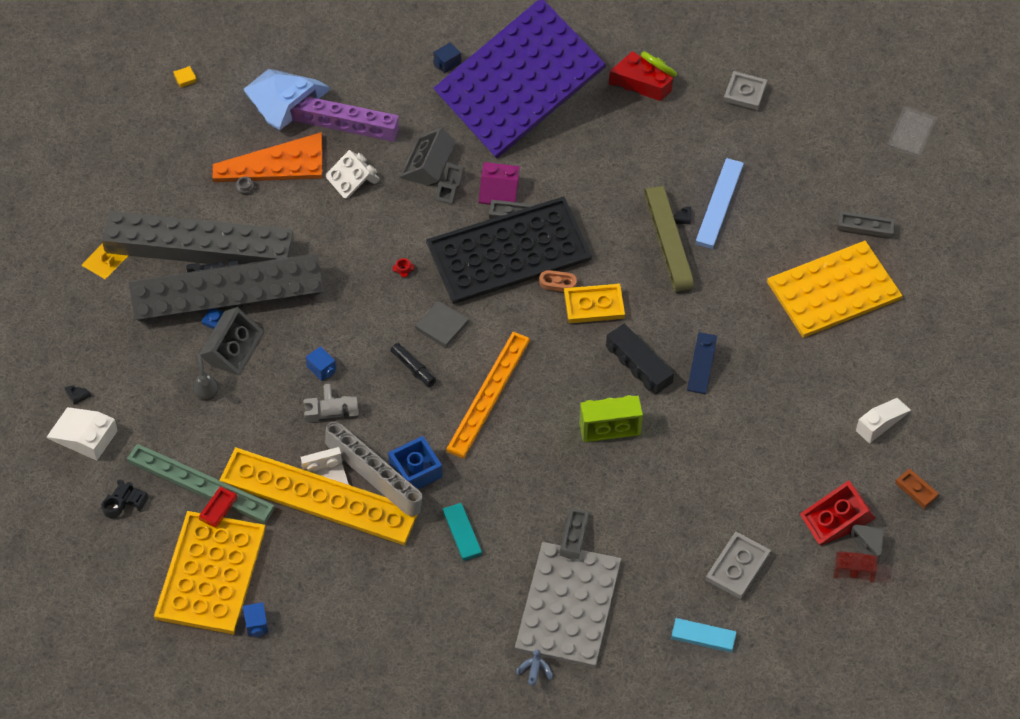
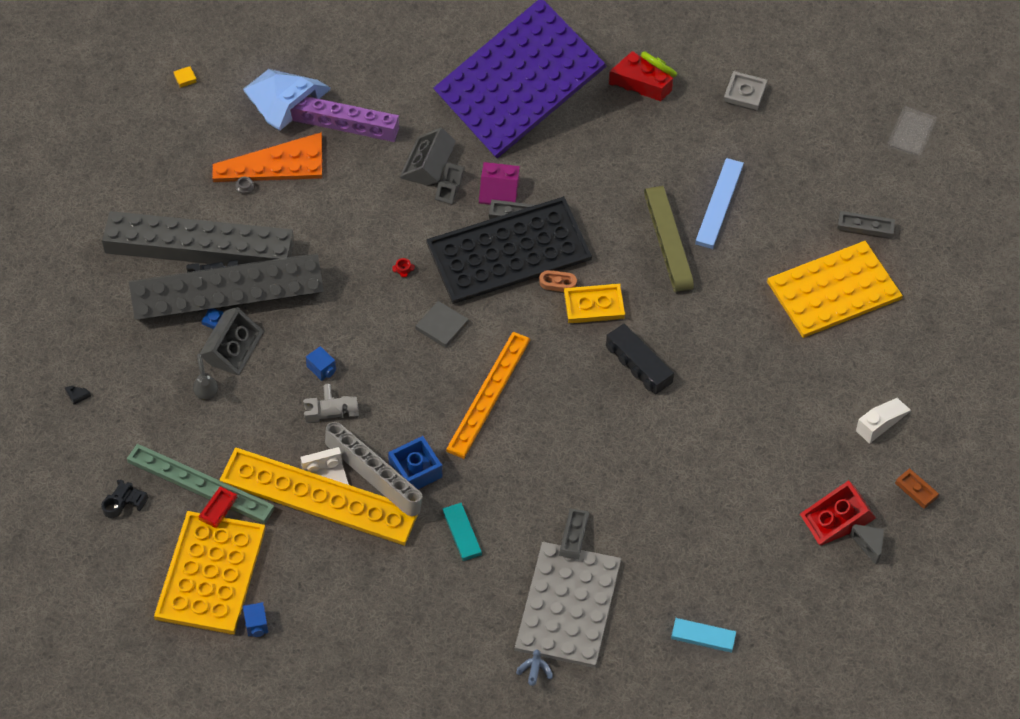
(84, 431): white slope -> none
(102, 262): yellow piece -> none
(350, 173): white bracket -> none
(418, 370): black pin -> none
(447, 57): dark blue brick -> none
(610, 418): lime brick -> none
(683, 216): black tile -> none
(702, 363): dark blue slope -> none
(738, 565): light grey plate -> none
(855, 562): clear red window -> none

